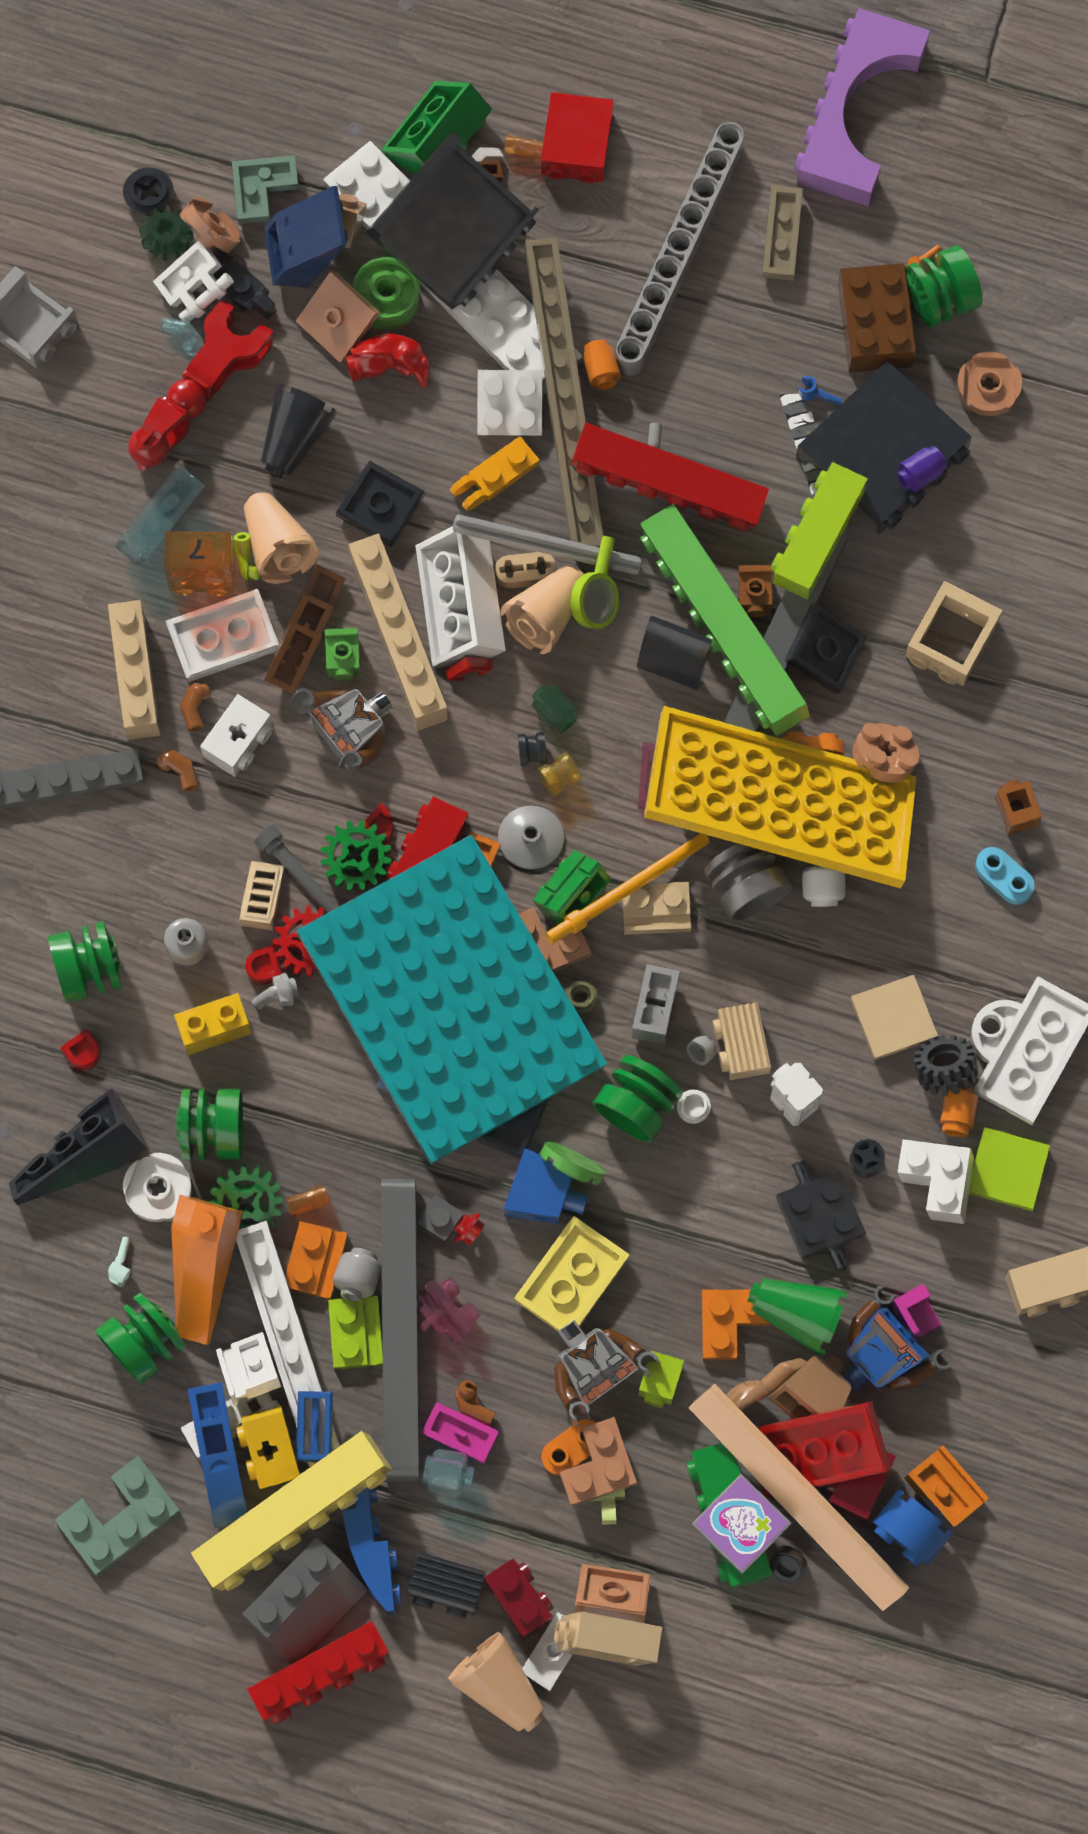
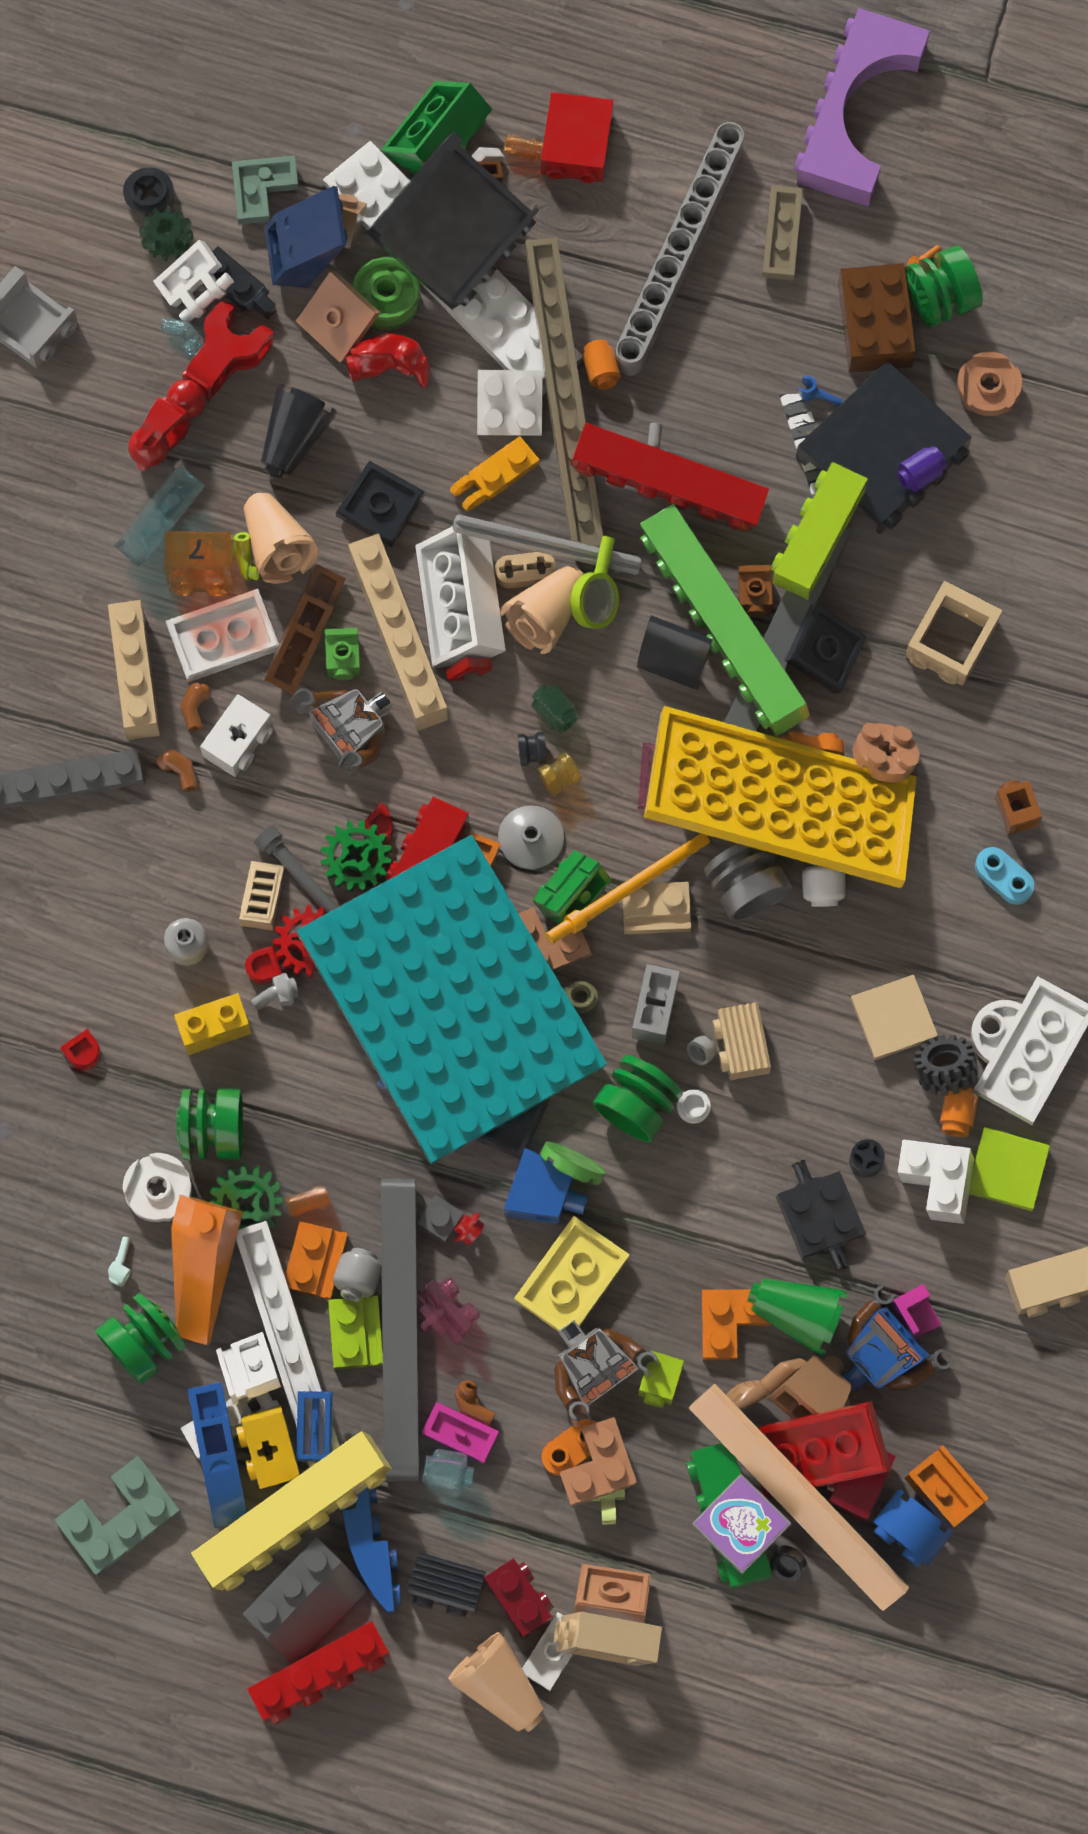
(85, 962): green wheel -> none
(94, 1146): black wedge -> none
(212, 228): nougat plate -> none
(795, 1092): white brick -> none

